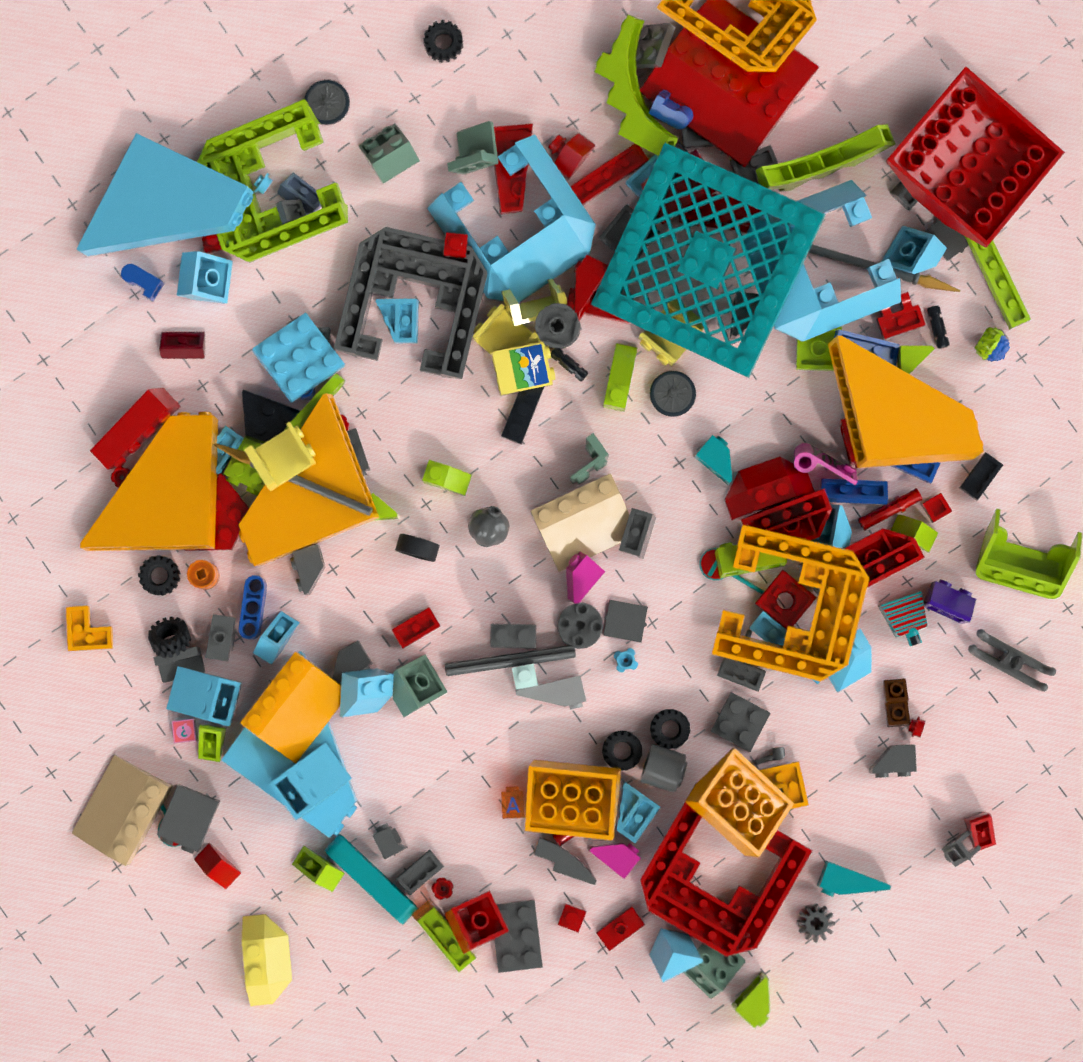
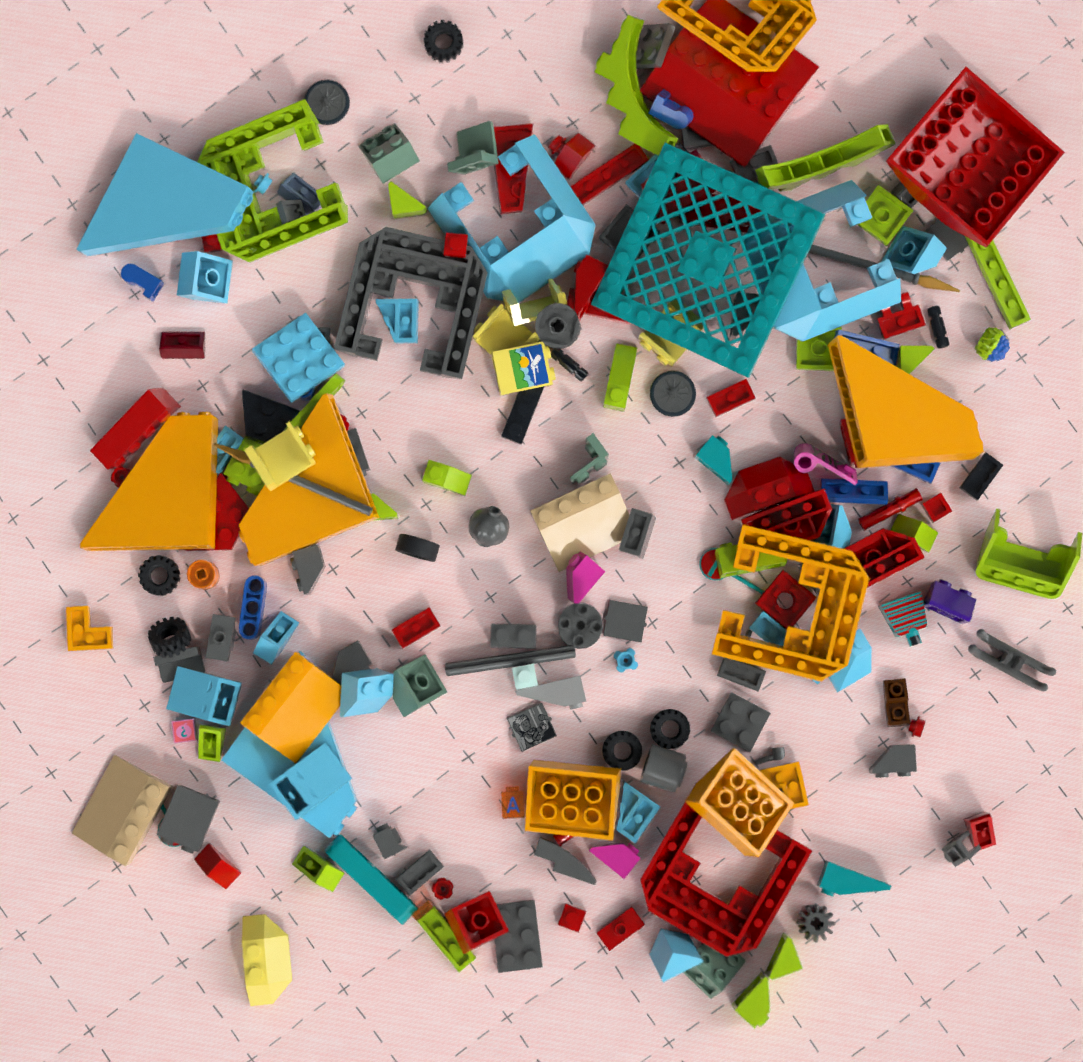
(403, 204): none -> lime slope
(531, 727): none -> piece
(731, 398): none -> red plate
(784, 960): none -> lime slope
(887, 215): none -> lime plate

